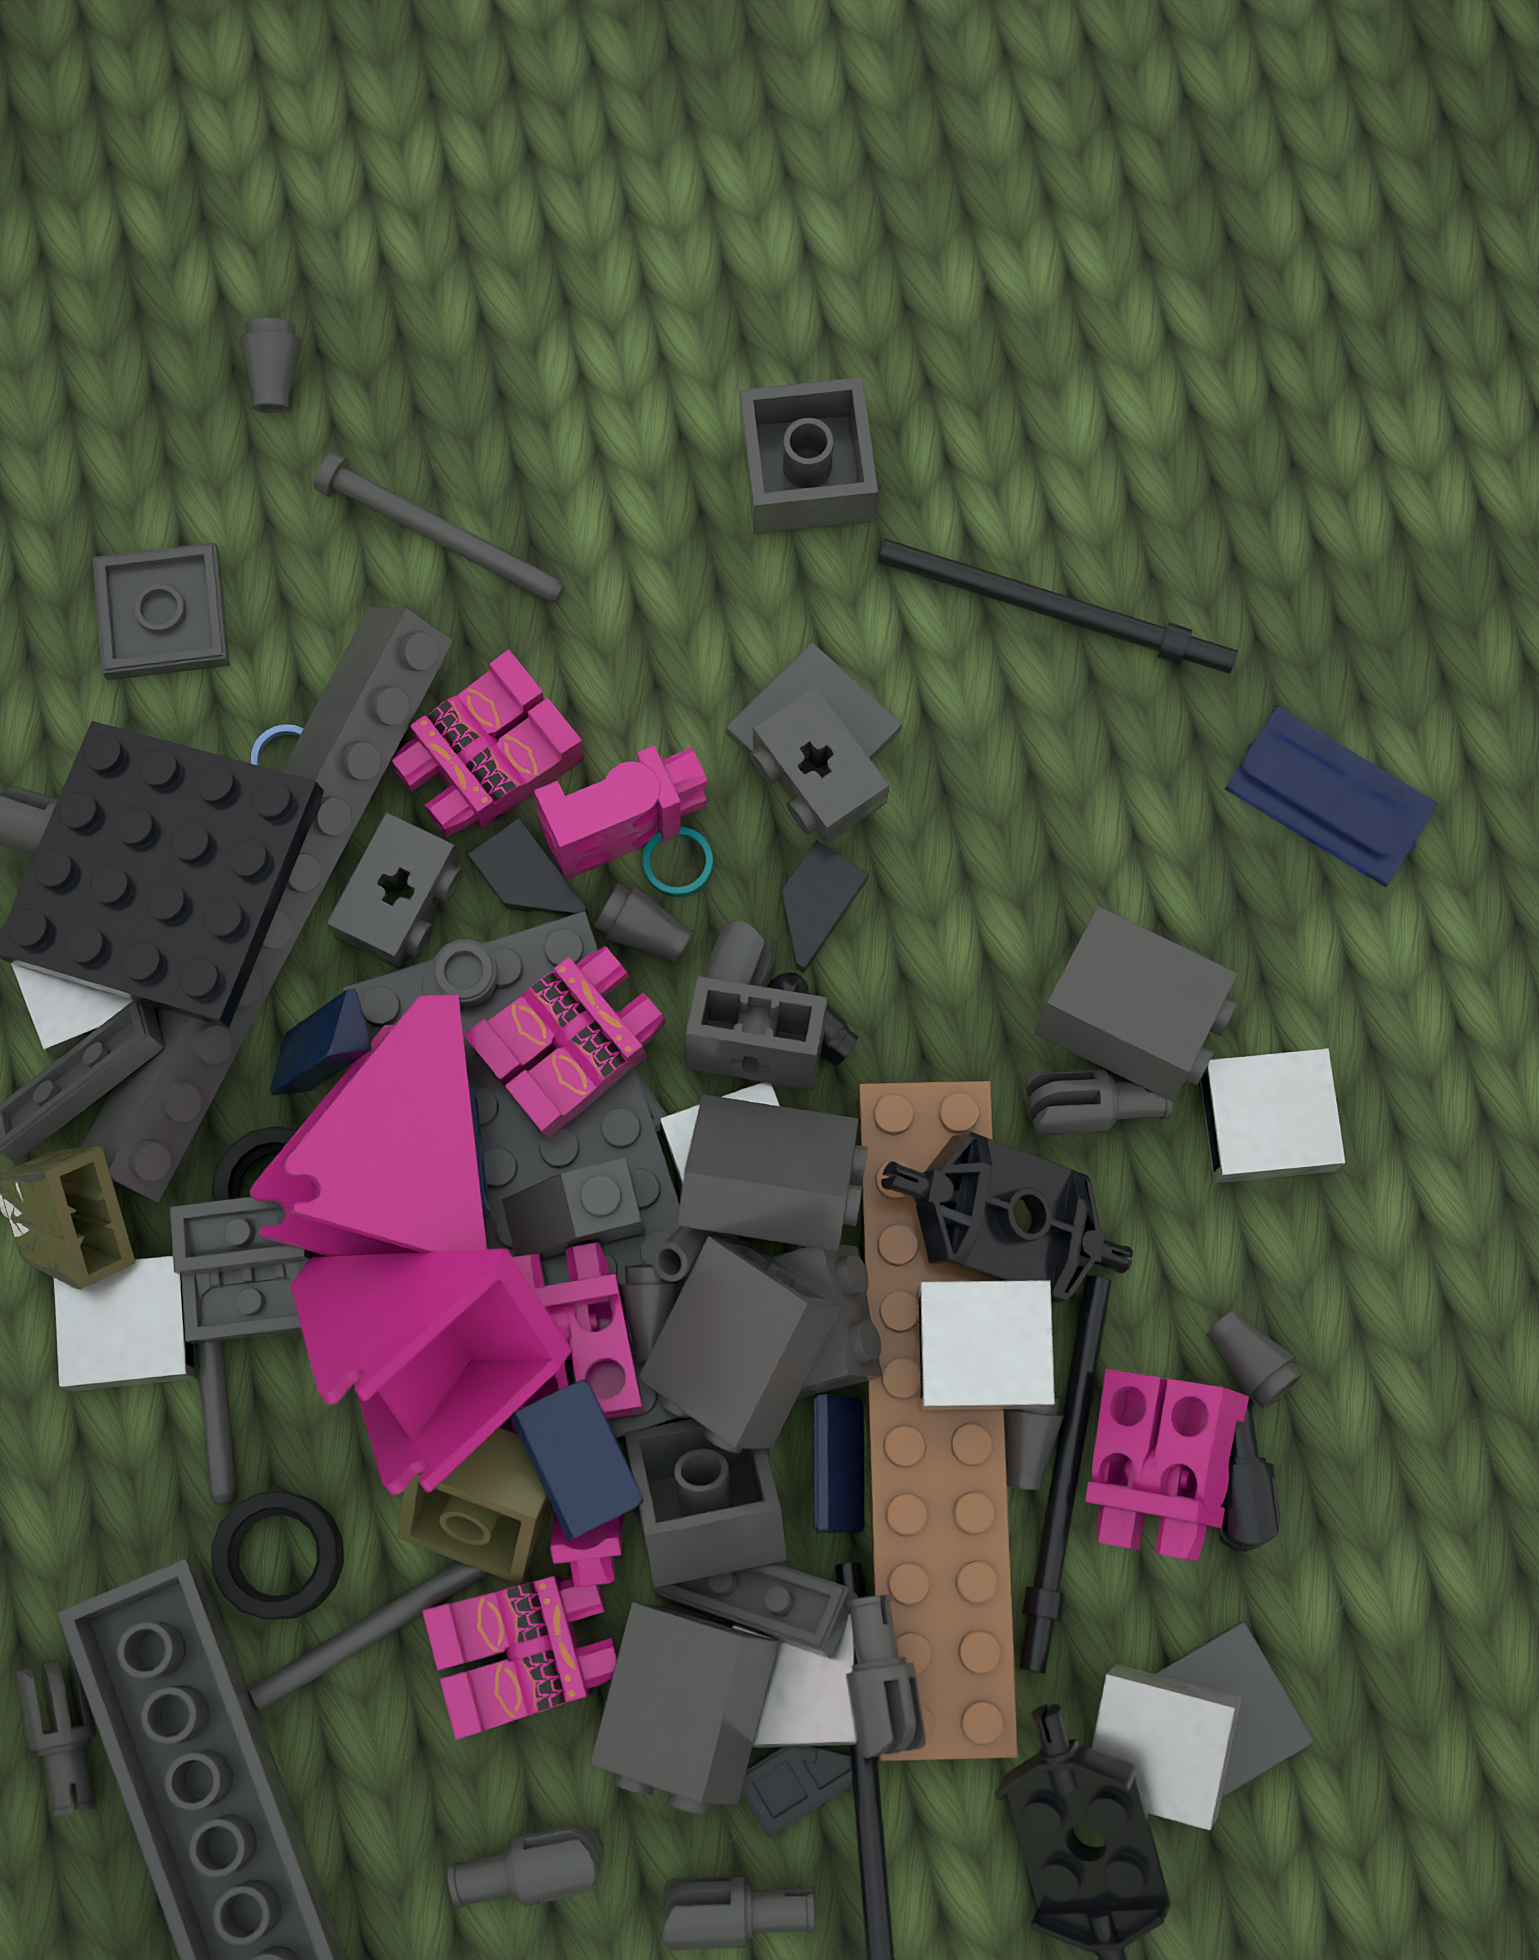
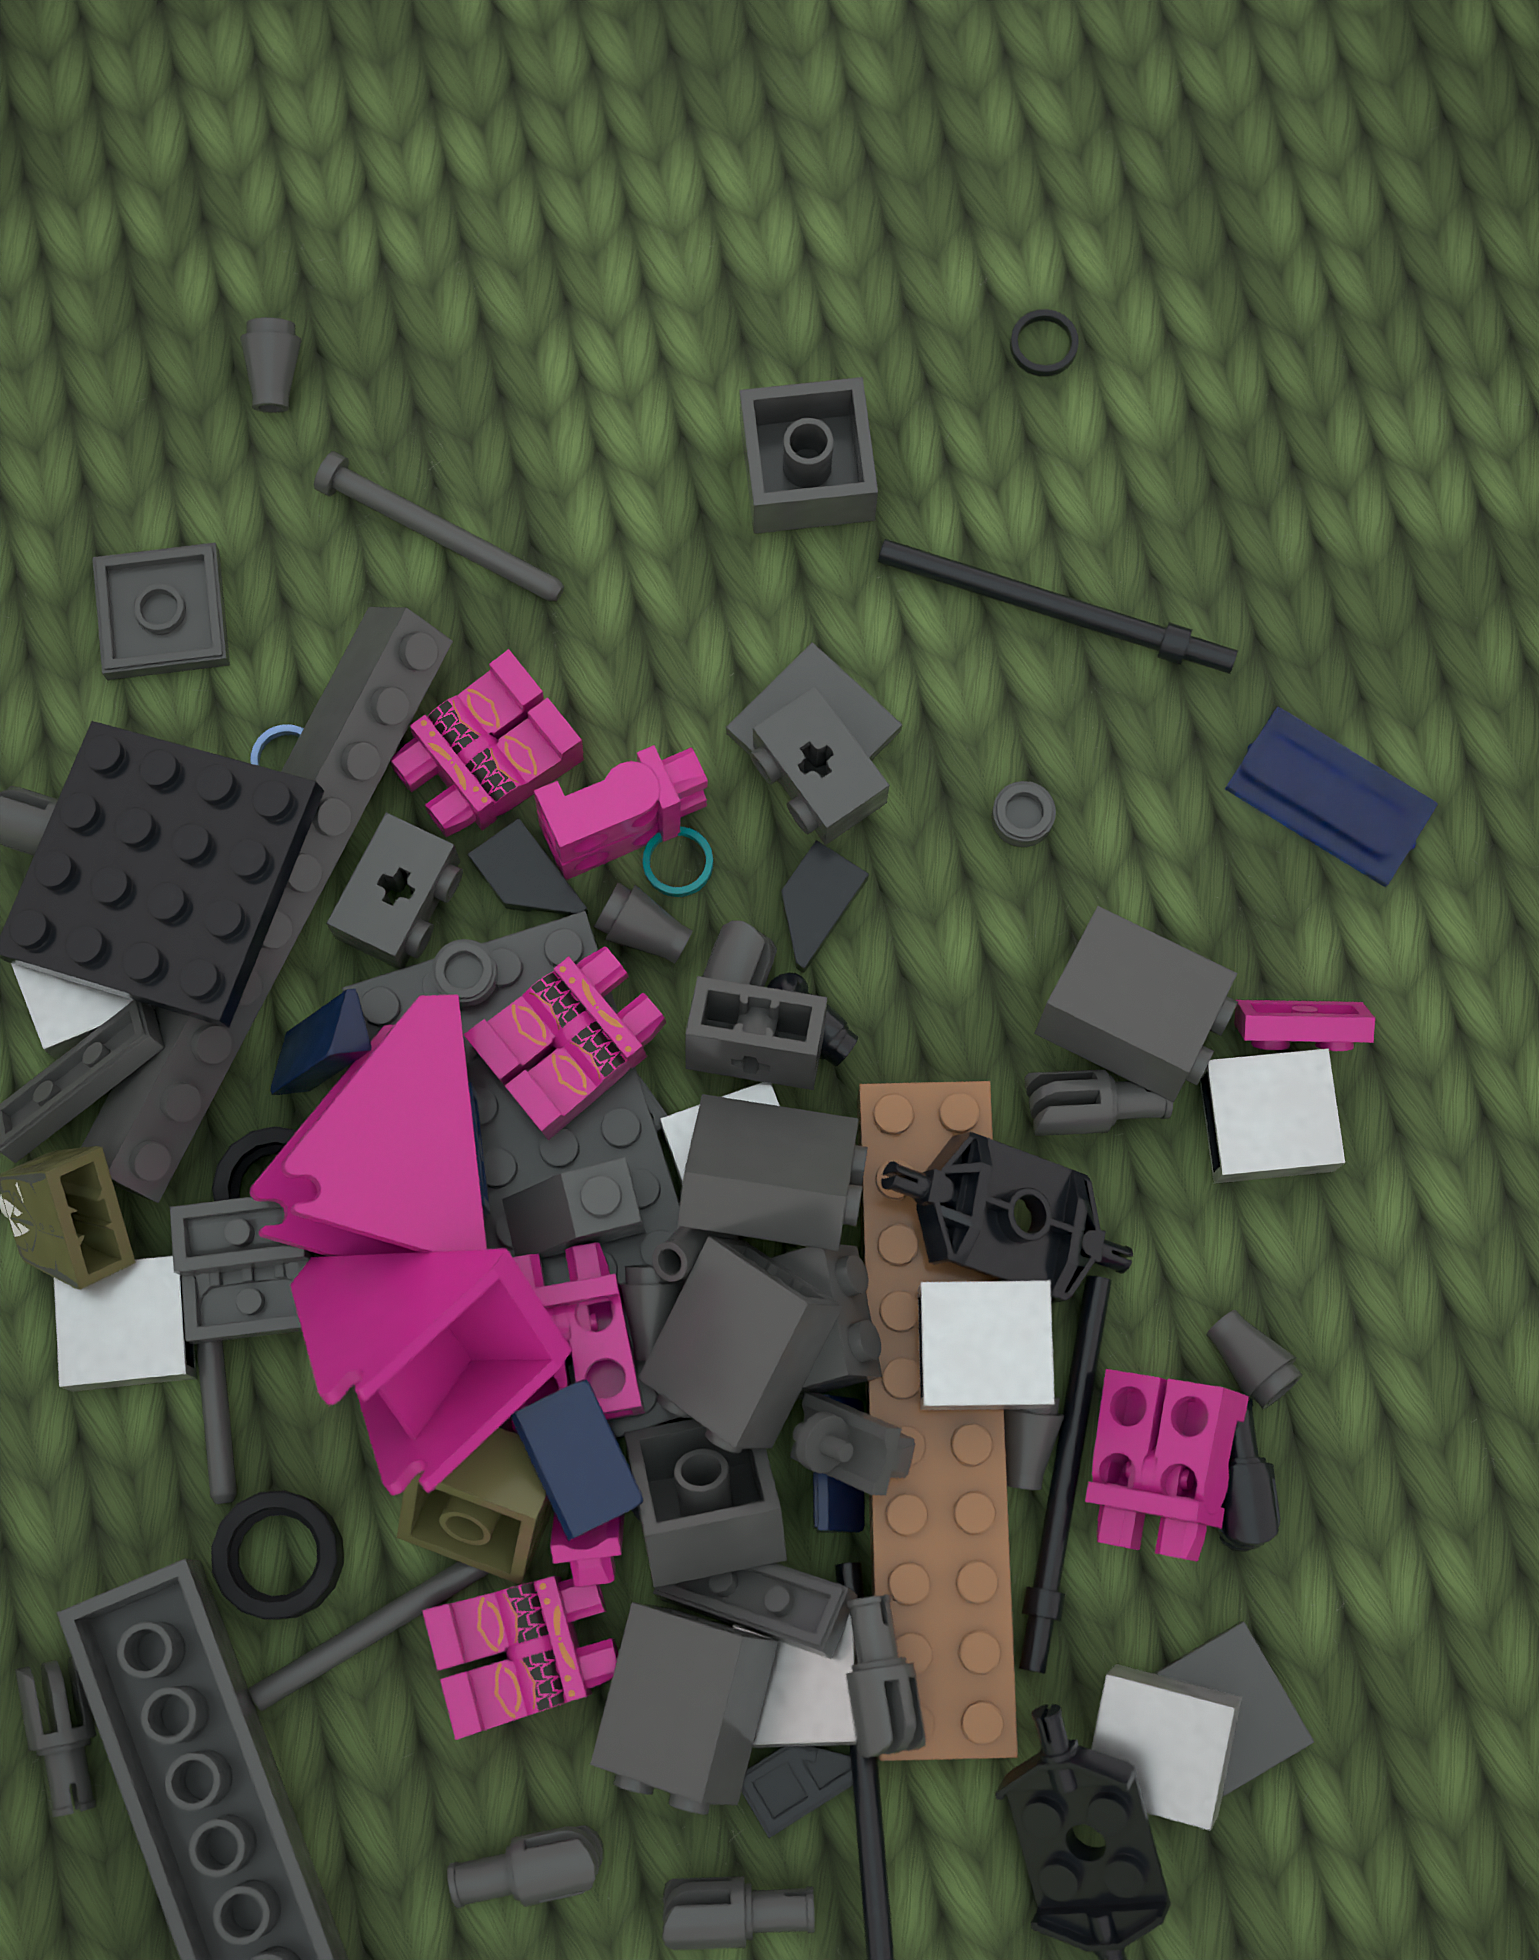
(850, 1445): none -> dark grey hips
(1023, 814): none -> dark grey tile
(1051, 316): none -> black piece
(1327, 1023): none -> dark pink plate

